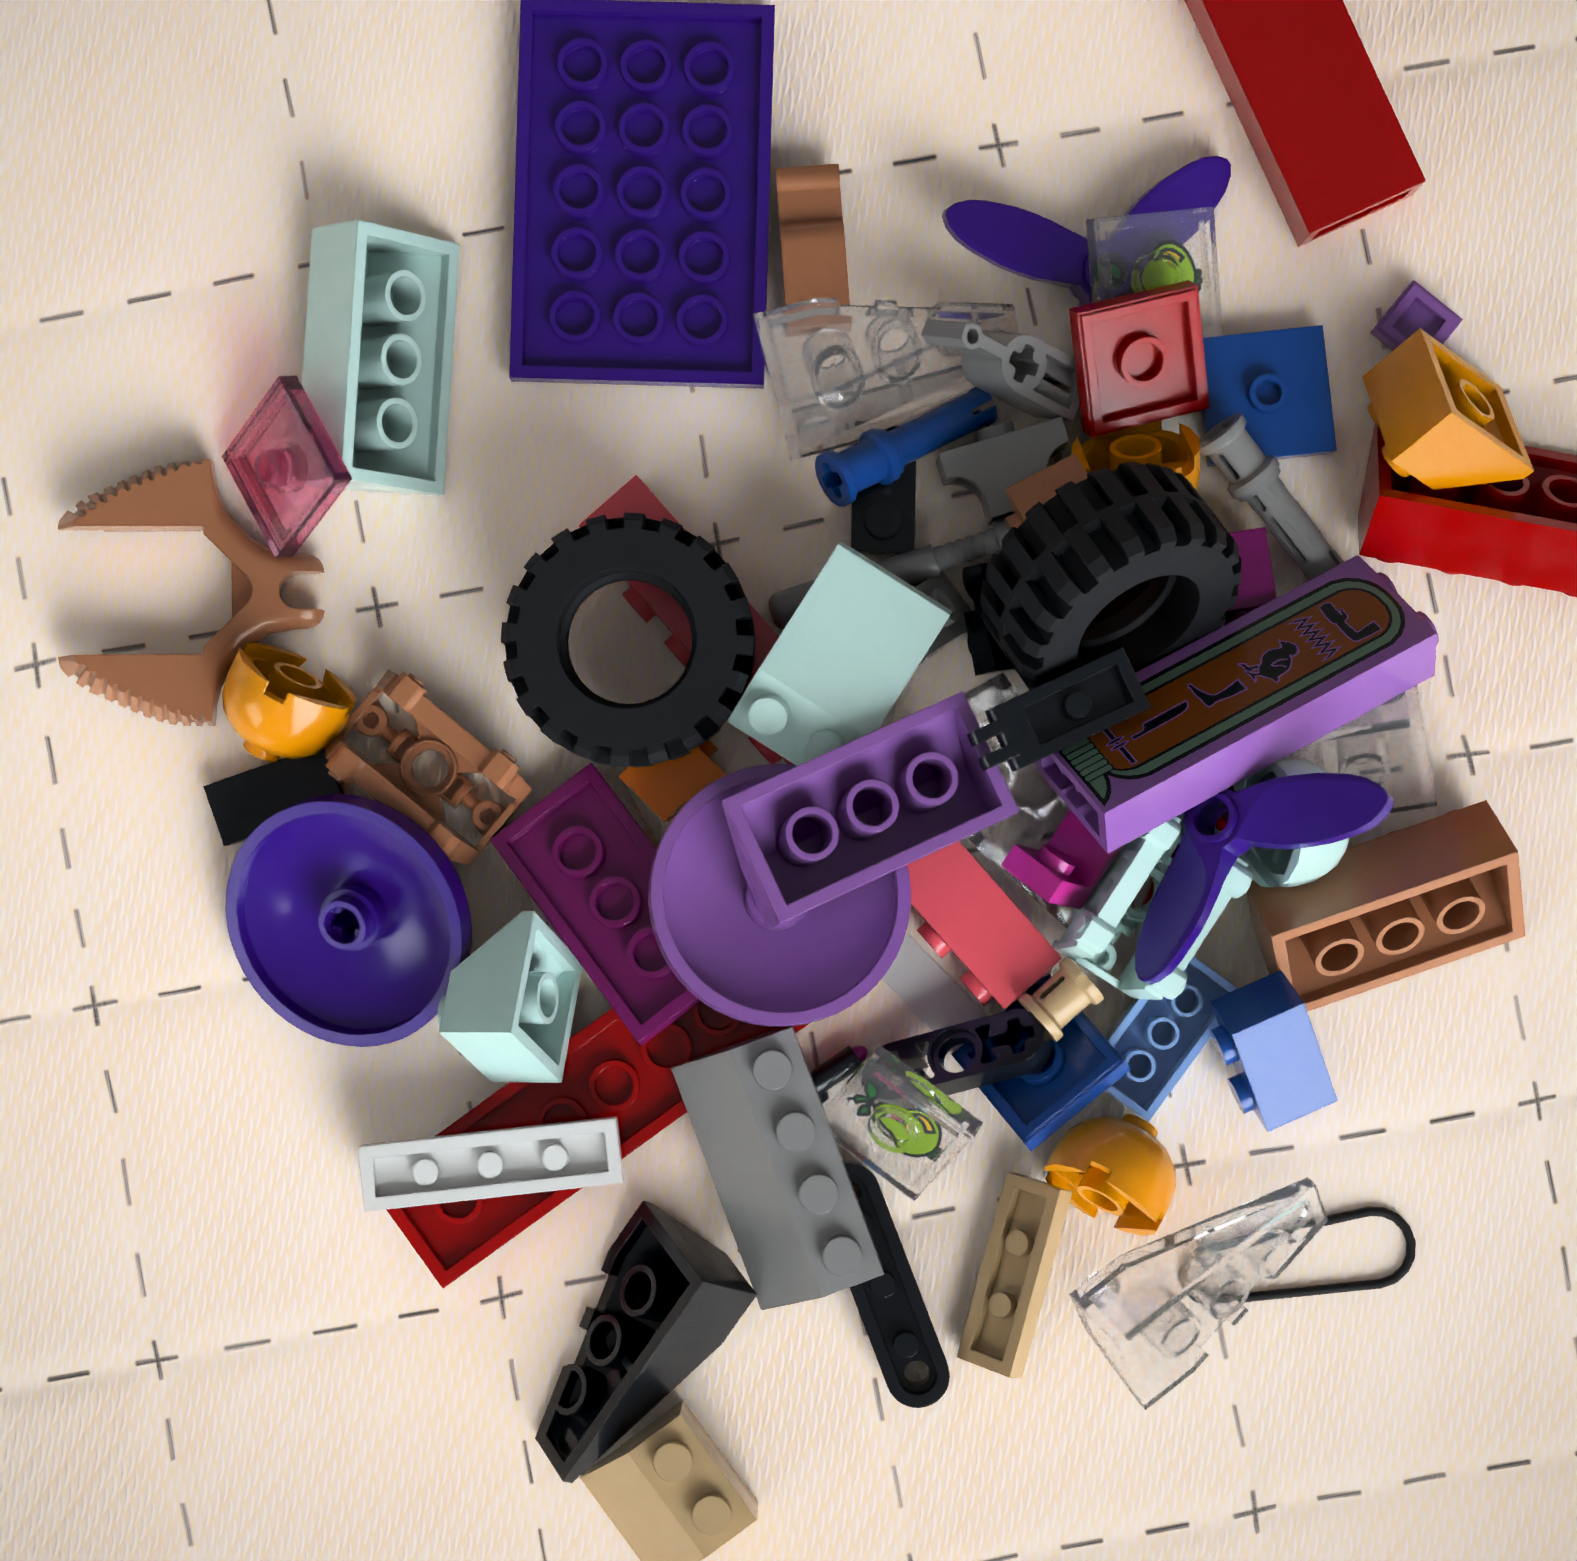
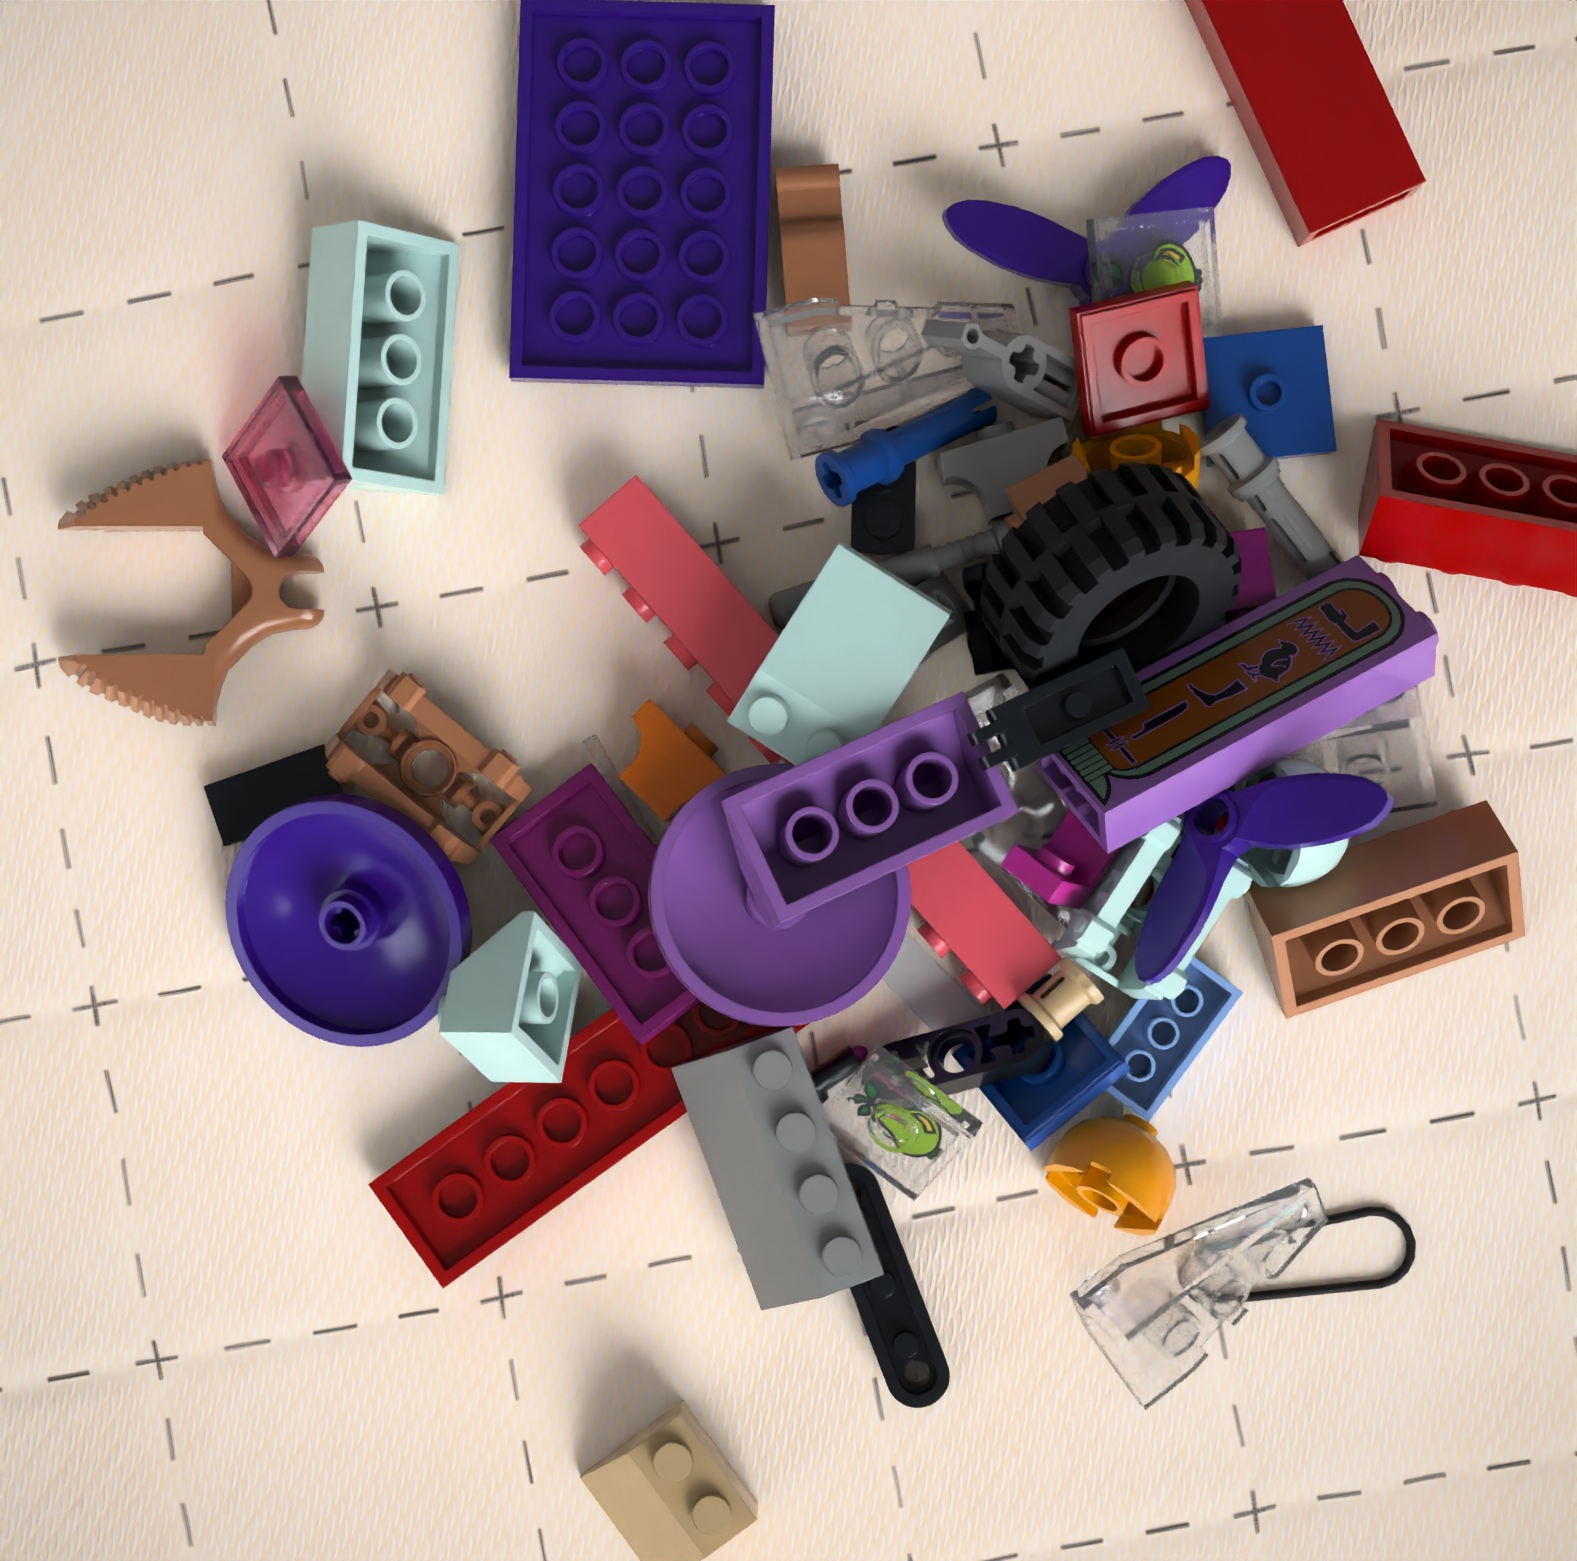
(282, 706): light orange cylinder -> none
(490, 1164): white plate -> none
(611, 553): black tyre -> none
(656, 1321): black wedge -> none
(1014, 1275): tan plate -> none
(1272, 1050): brick -> none
(1415, 310): medium lavender tile -> none
(1443, 418): light orange slope -> none

